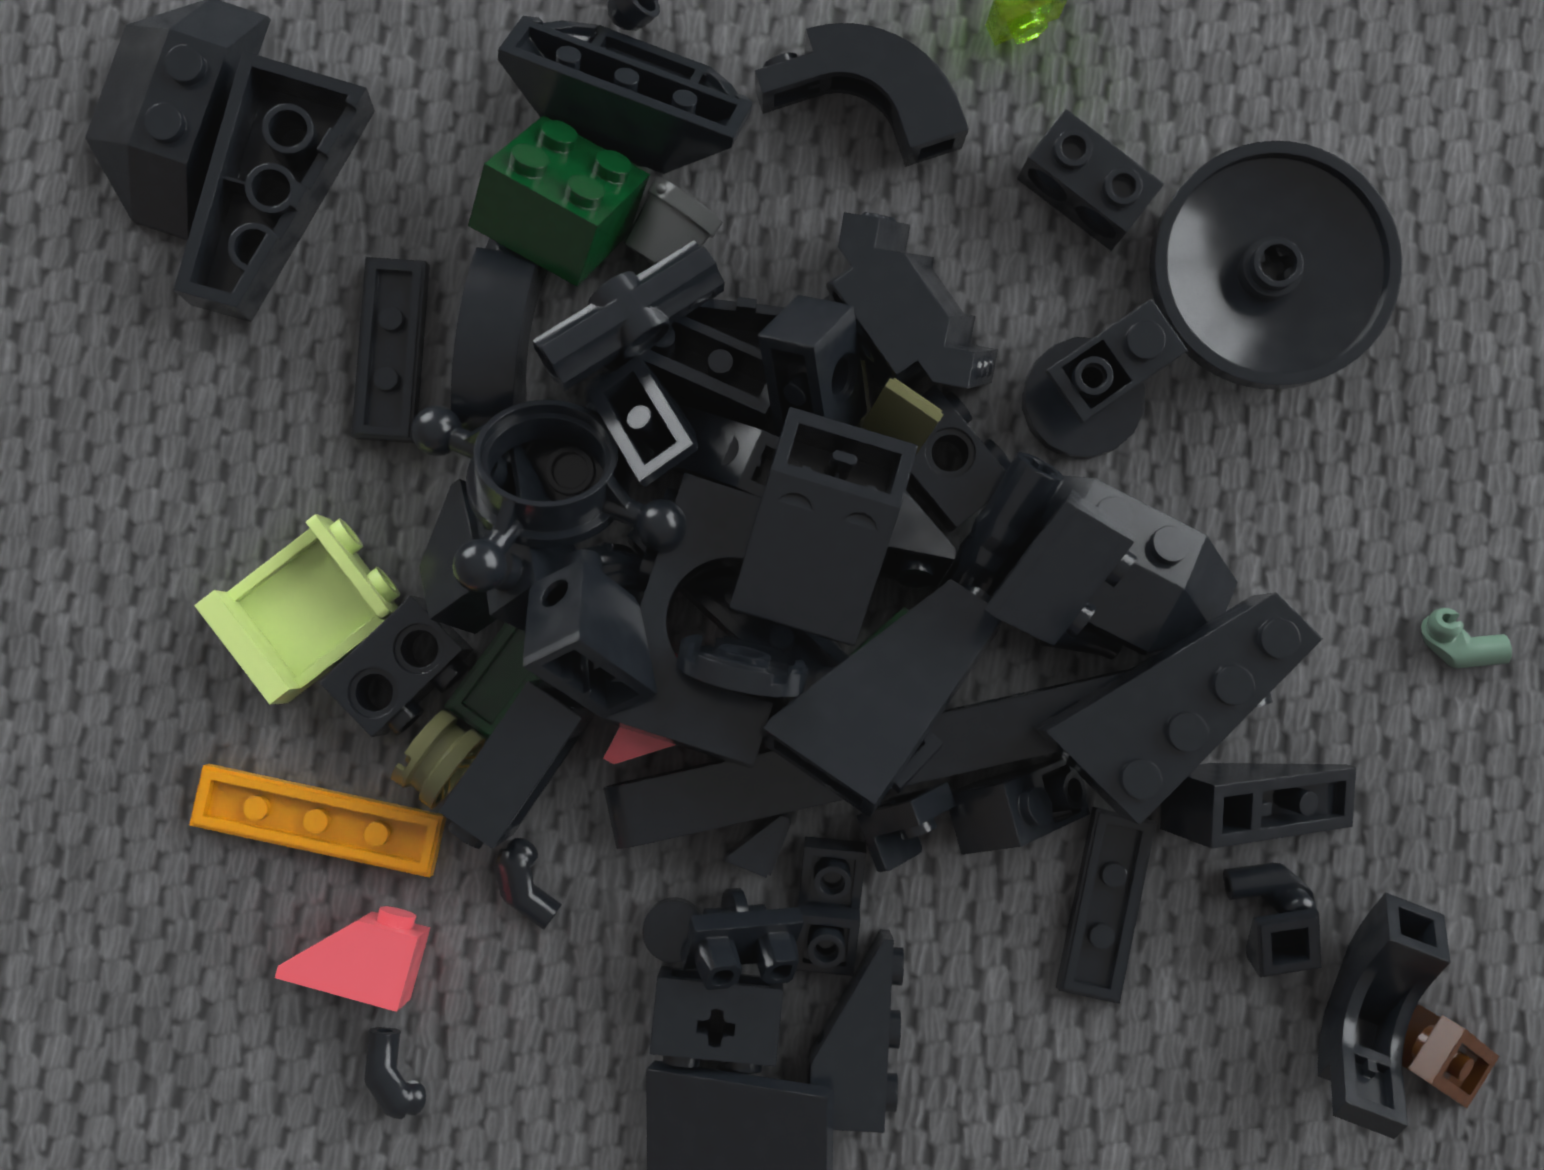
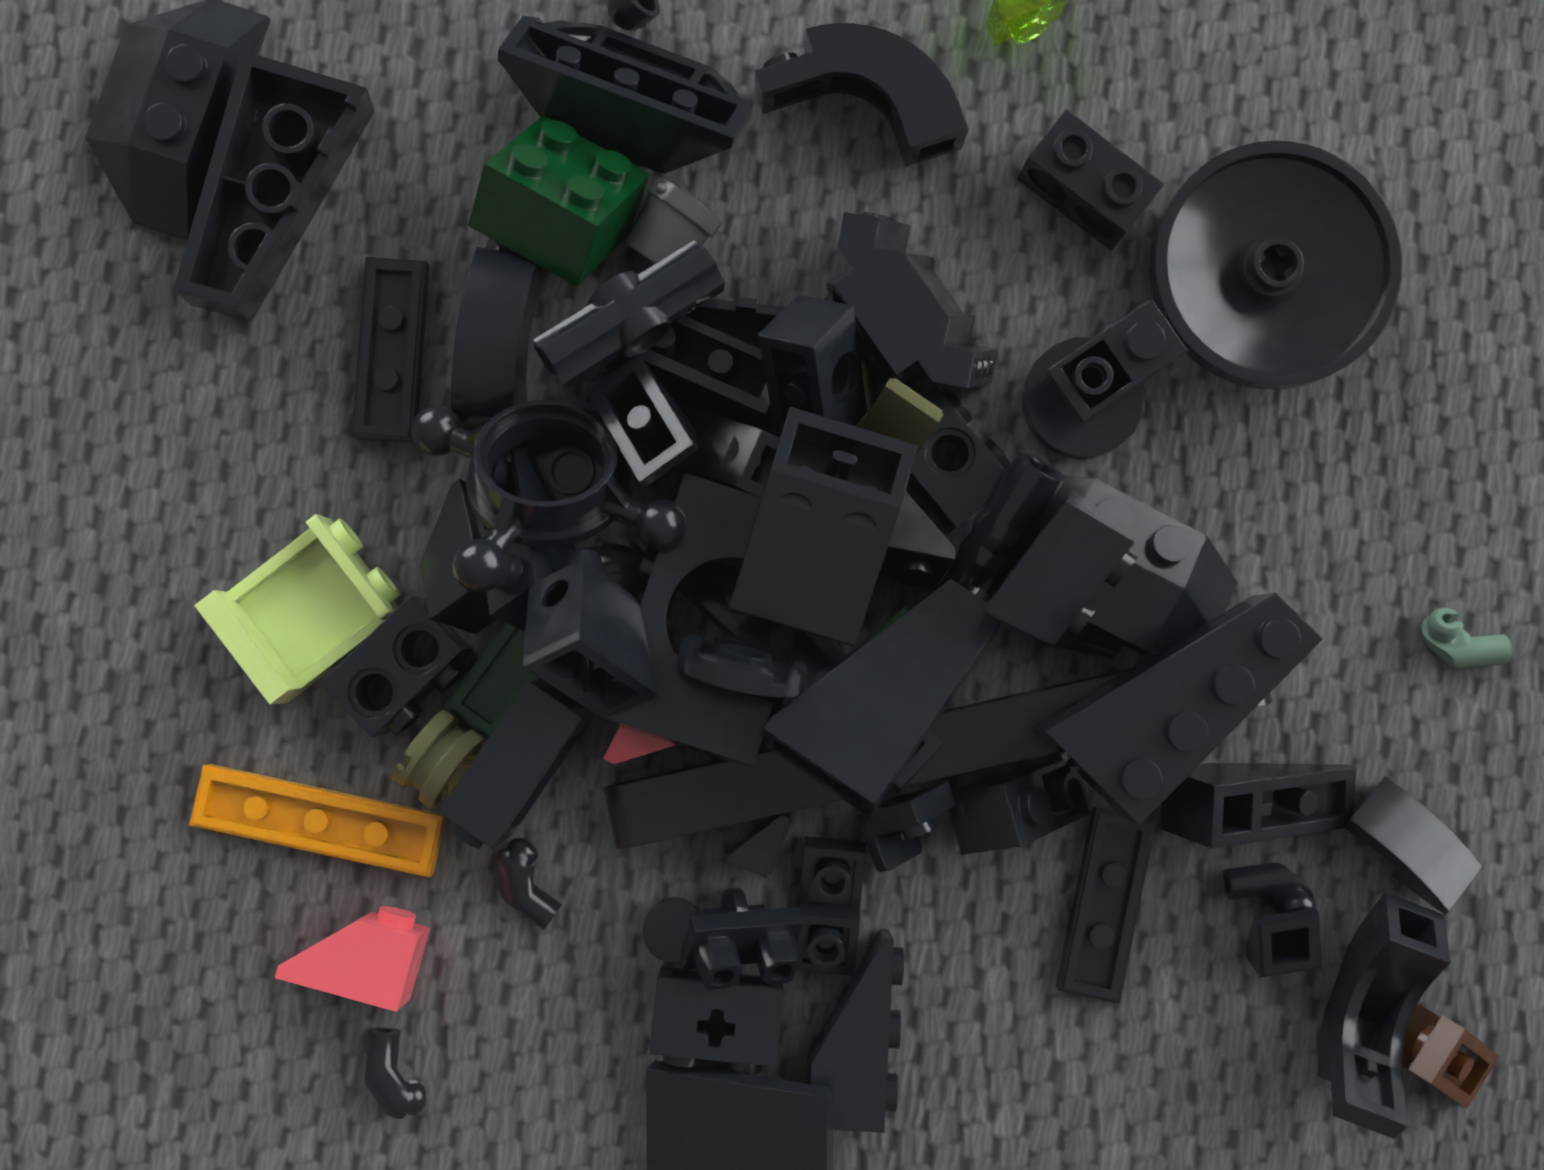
(1413, 839): none -> slope

